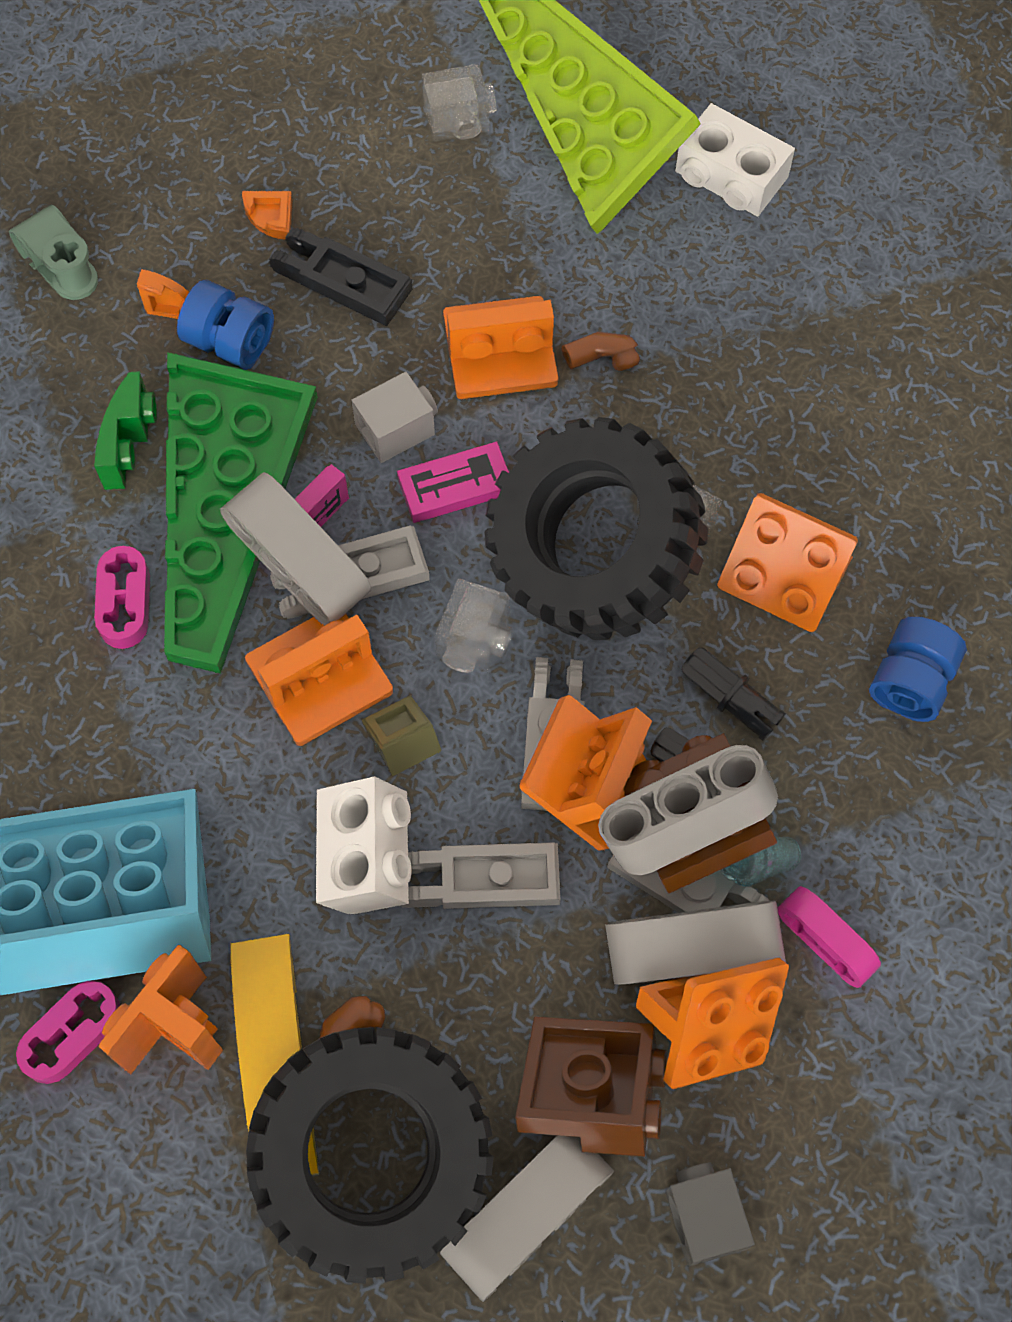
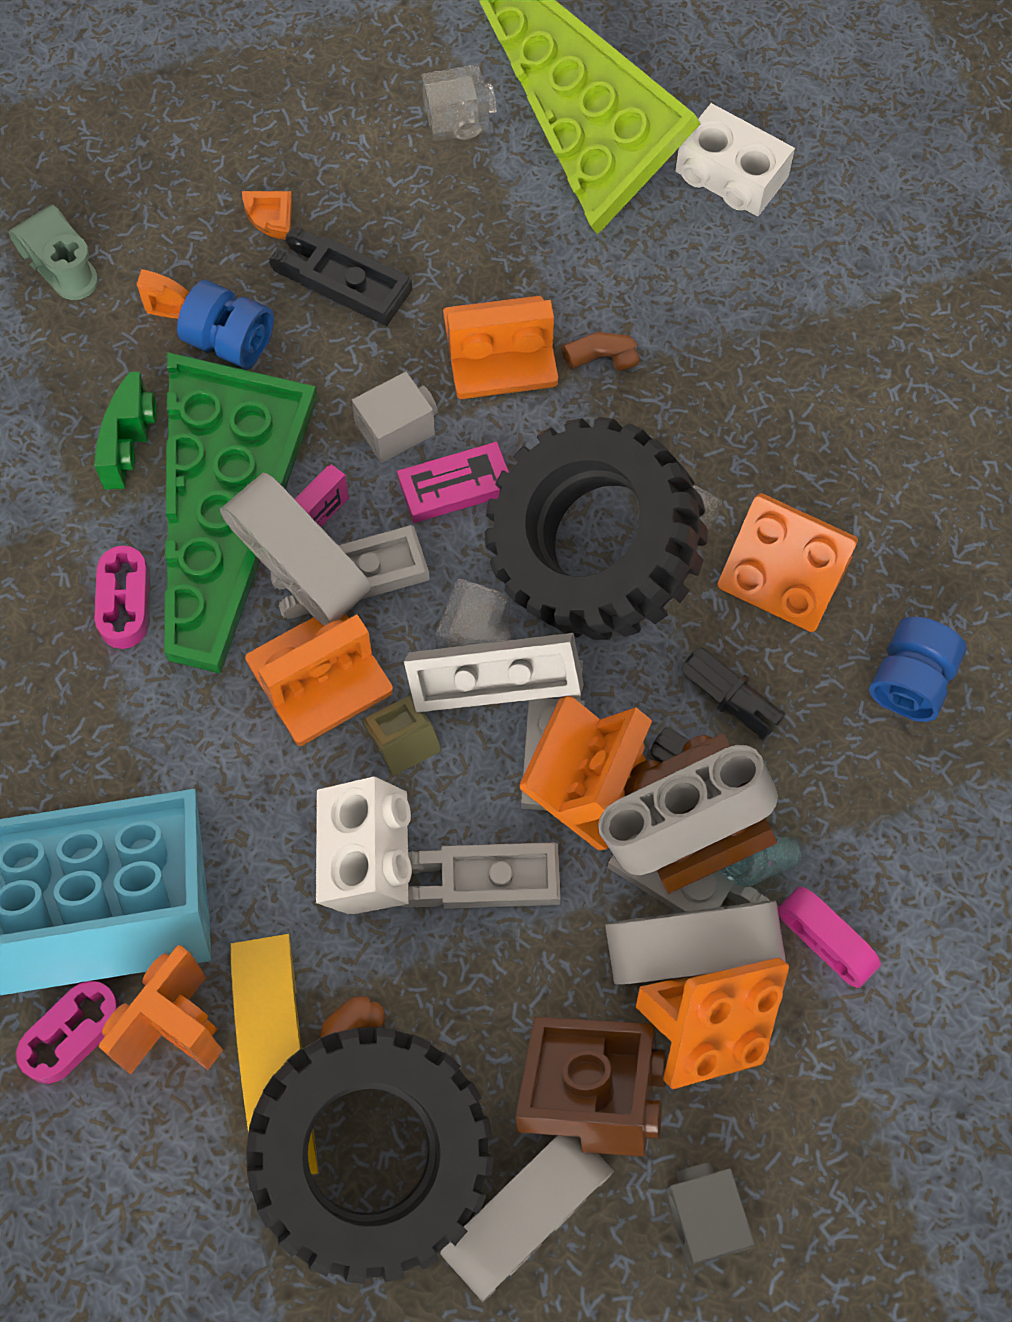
(494, 672): none -> plate

